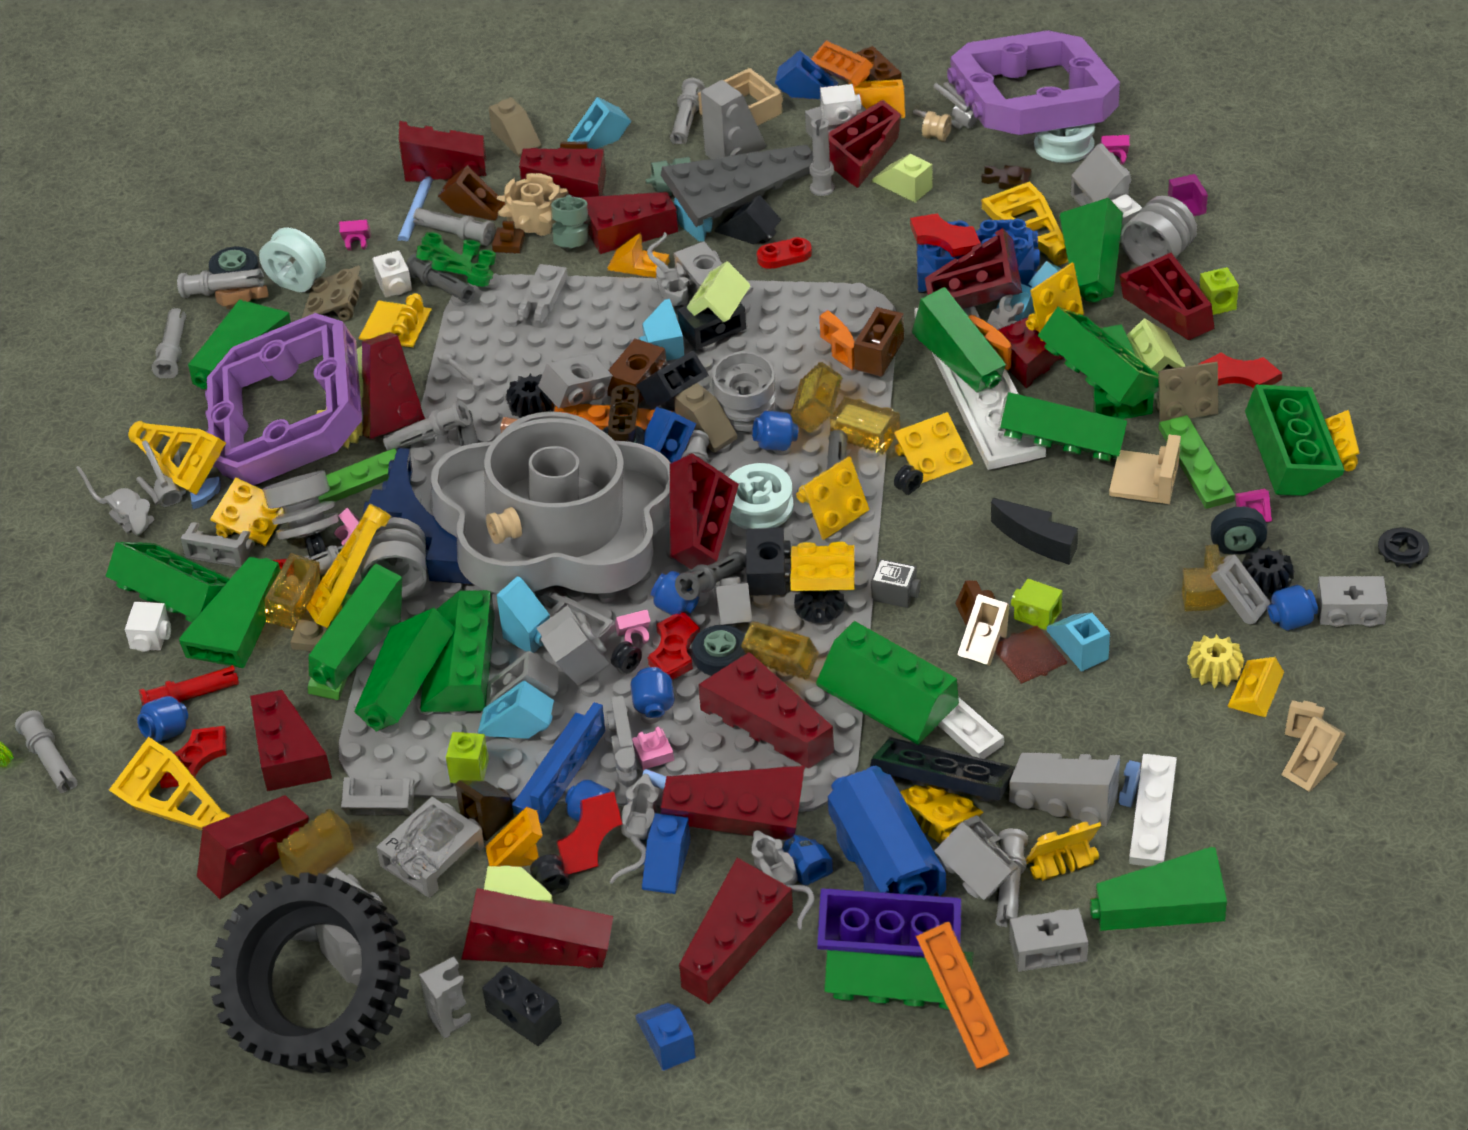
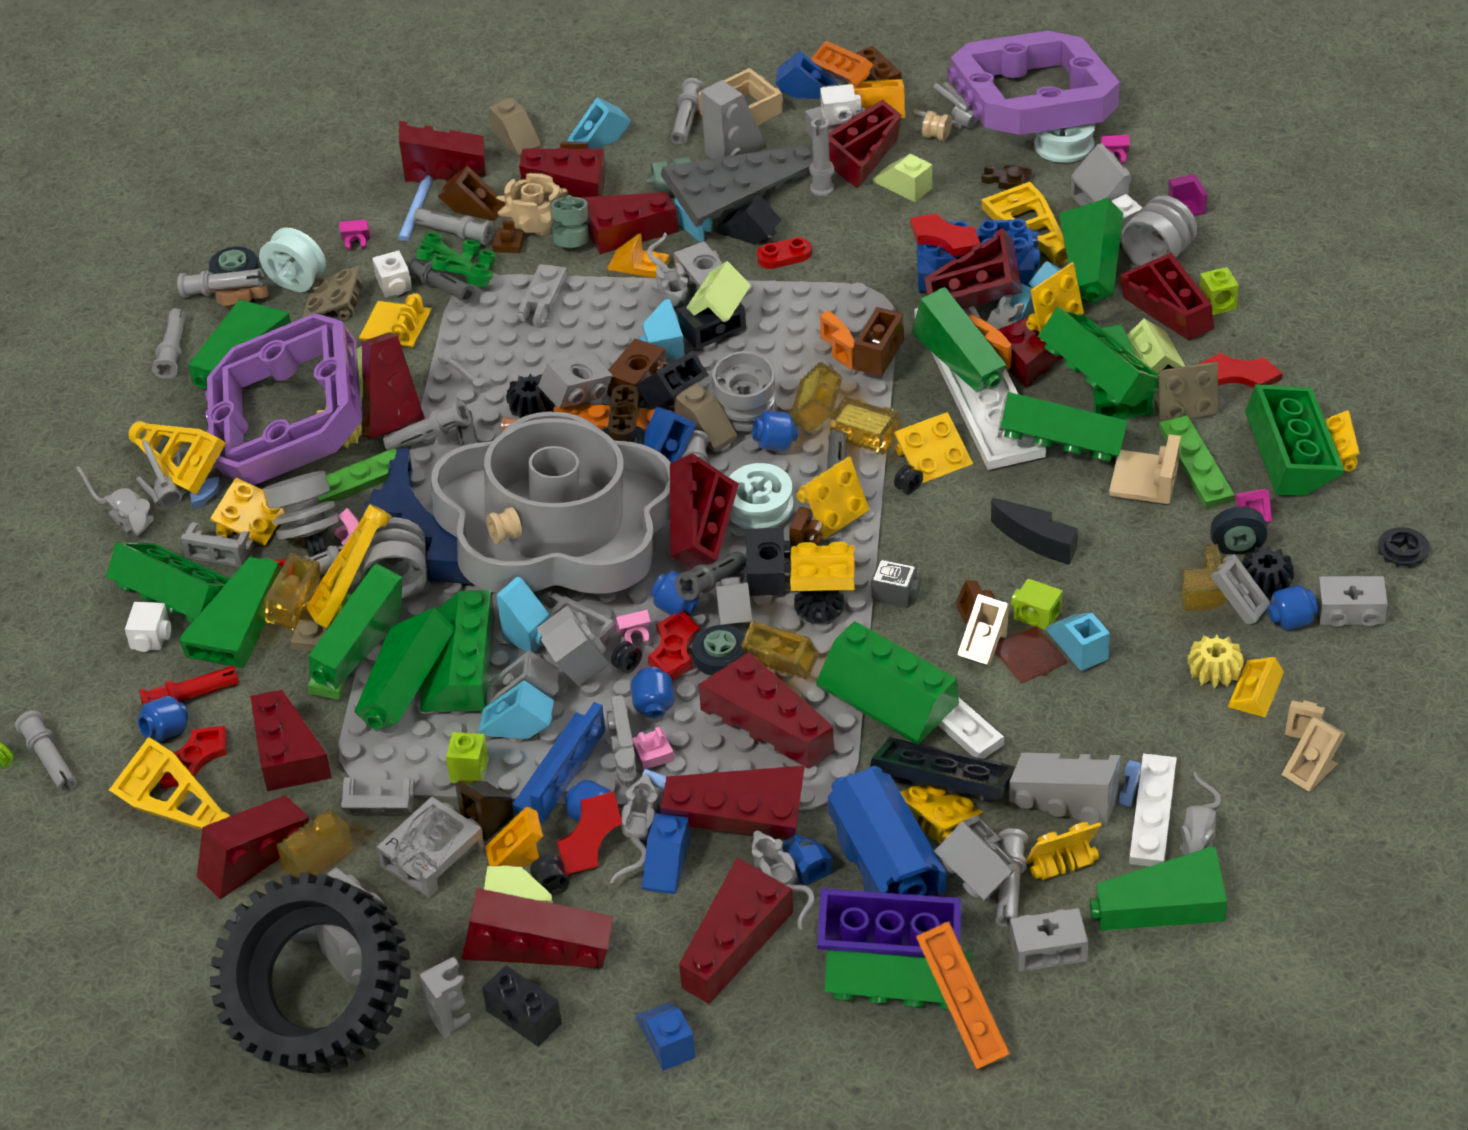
(804, 528): none -> reddish brown tile
(1199, 823): none -> light grey animal

